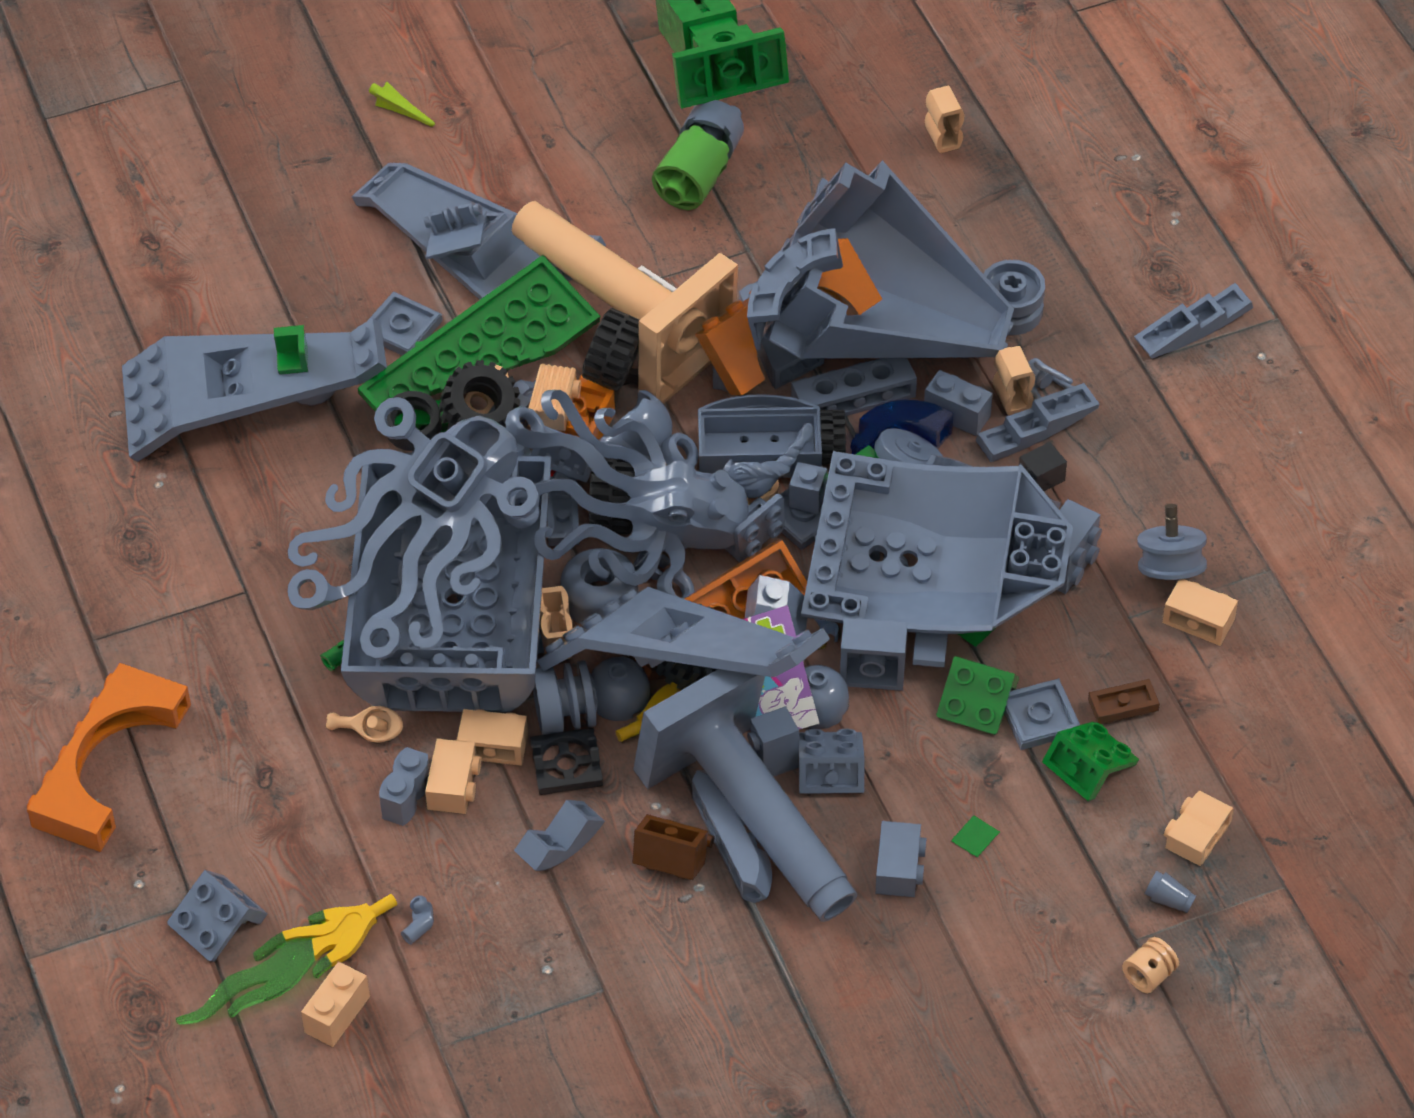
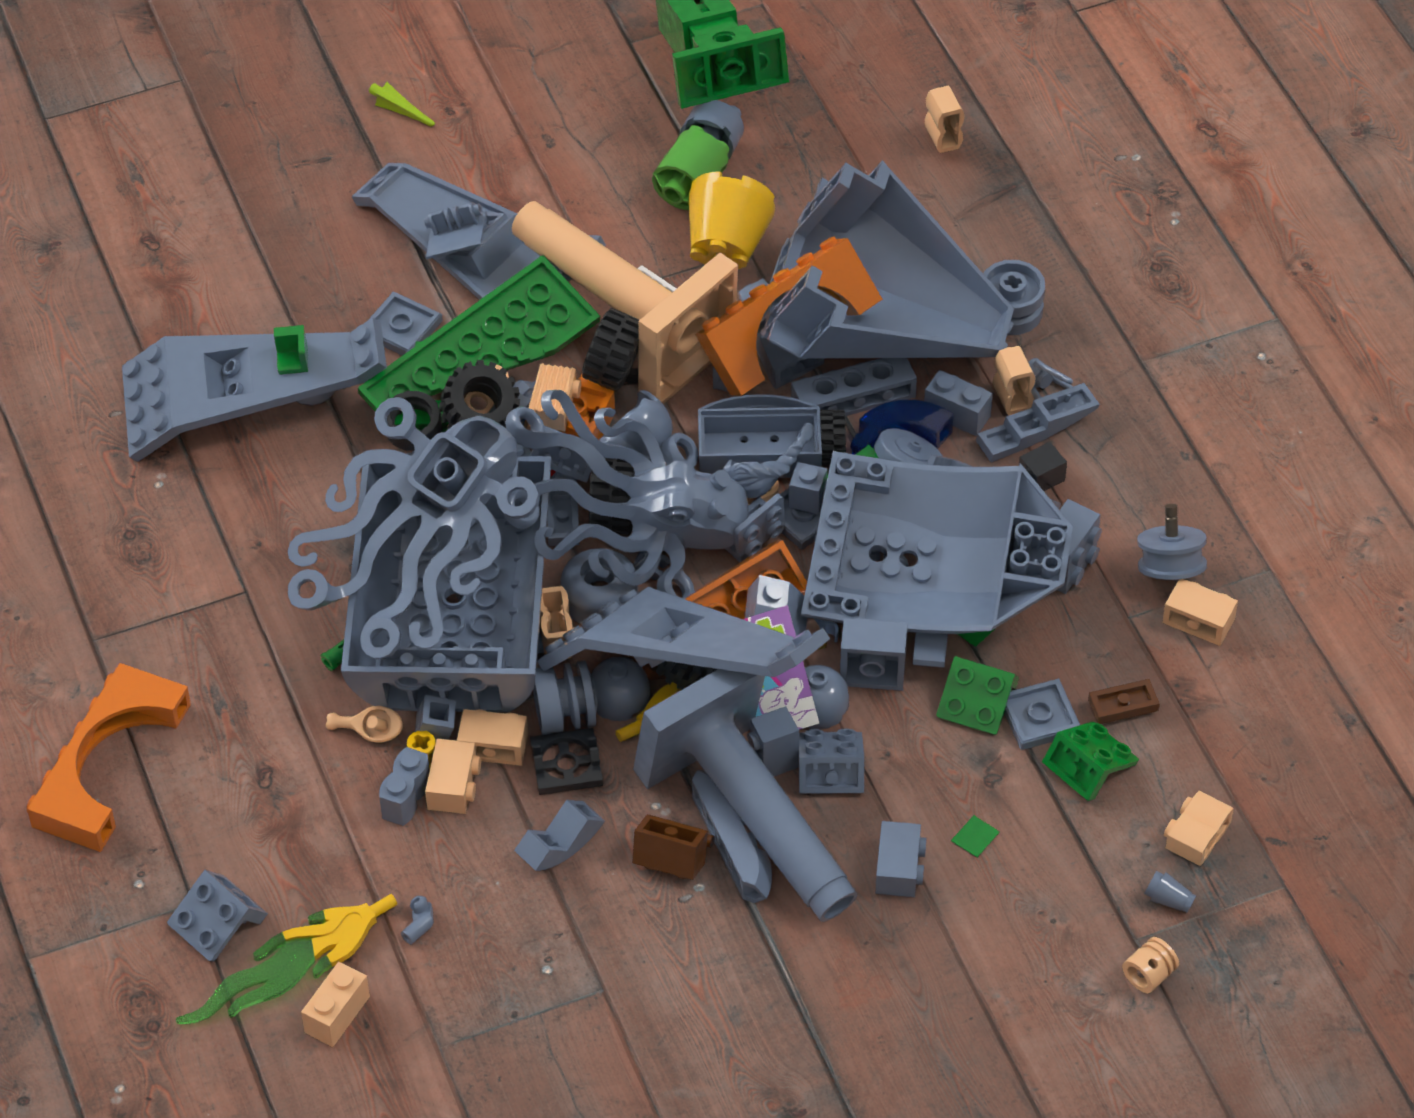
(423, 742): none -> yellow bush
(436, 716): none -> sand blue brick
(728, 217): none -> yellow cone
(784, 271): sand blue panel -> none
(1194, 322): sand blue slope -> none

